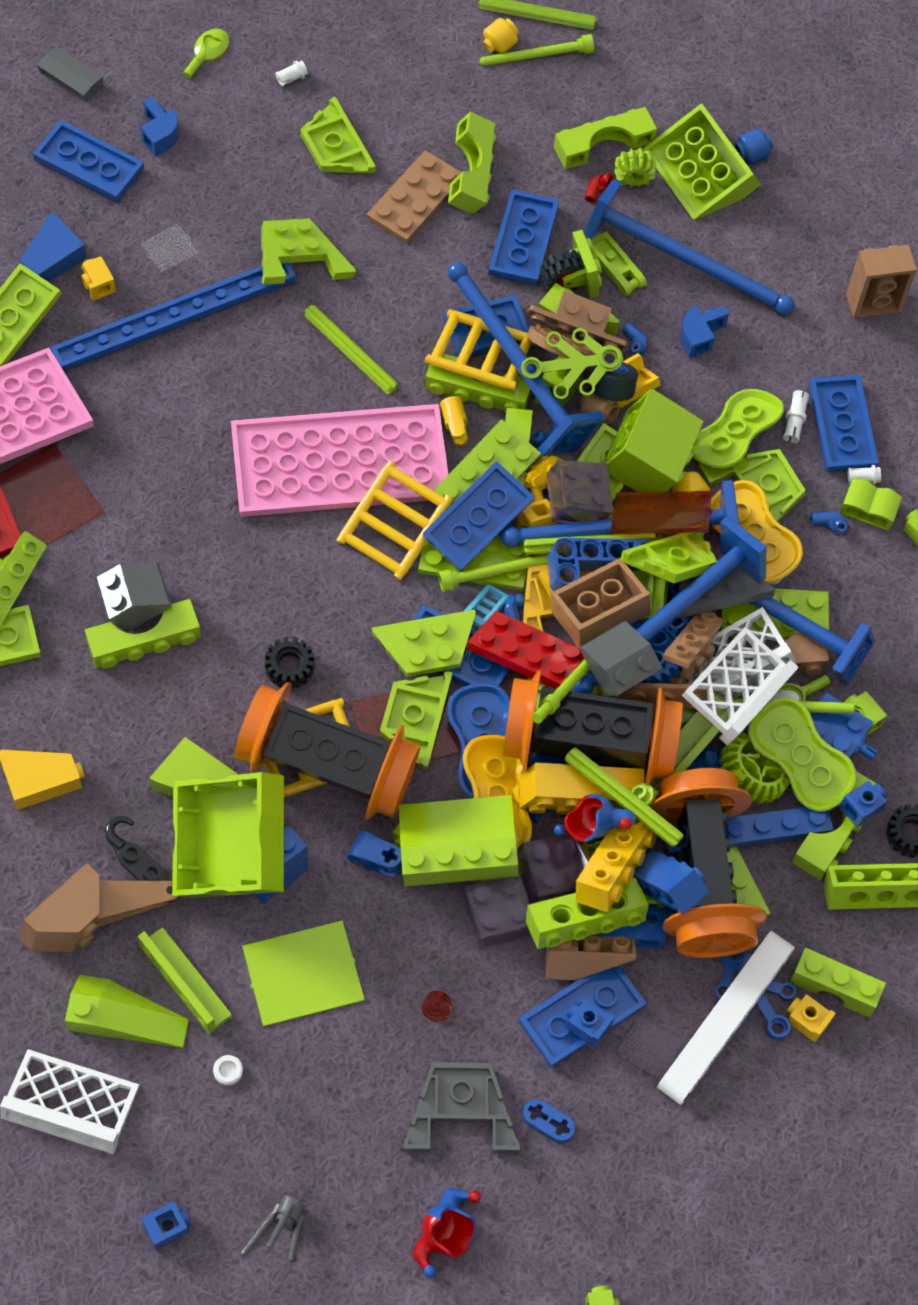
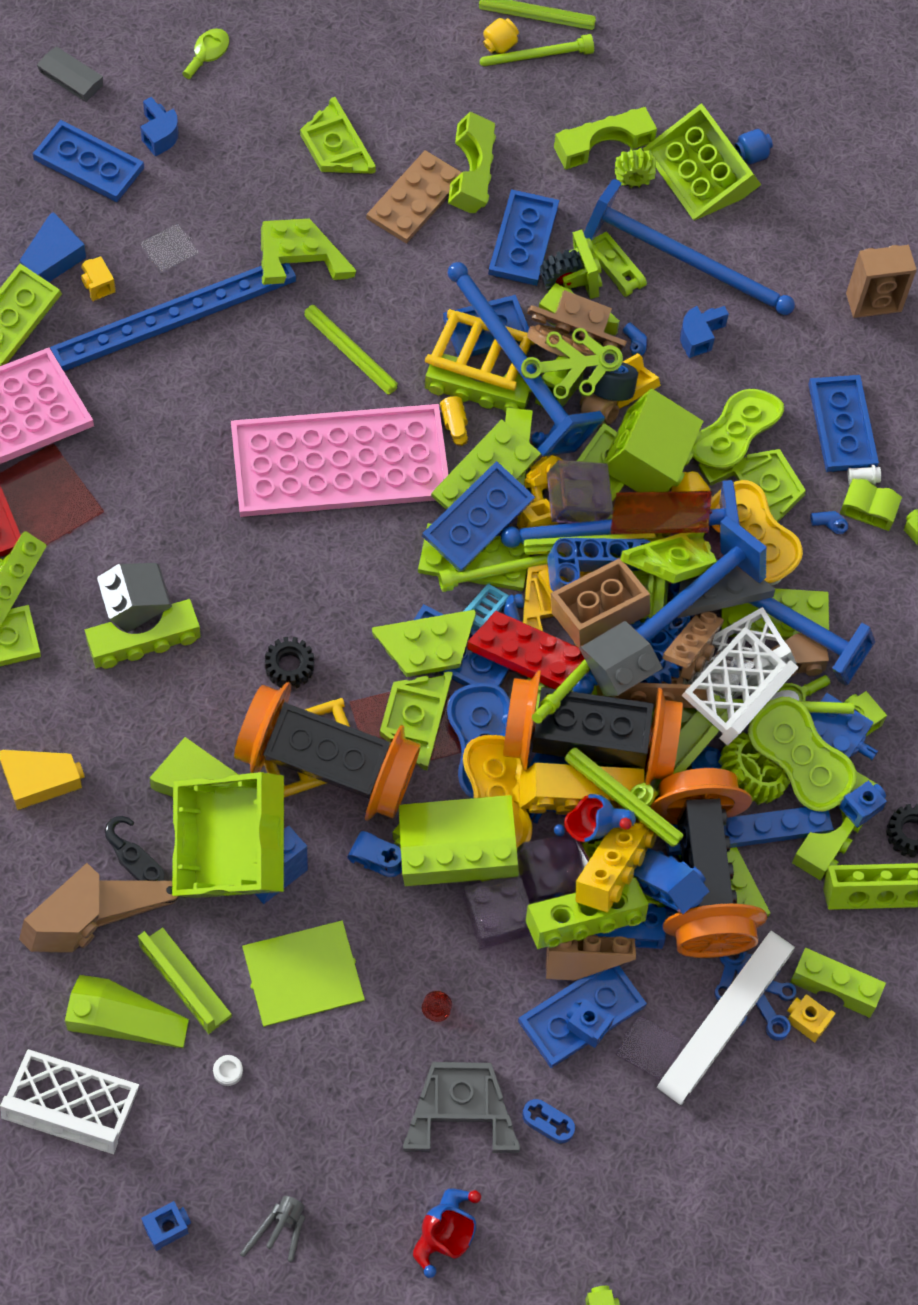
(291, 73): white pin -> none
(376, 492): yellow bar -> none
(597, 185): red arm -> none
(796, 416): white pin -> none

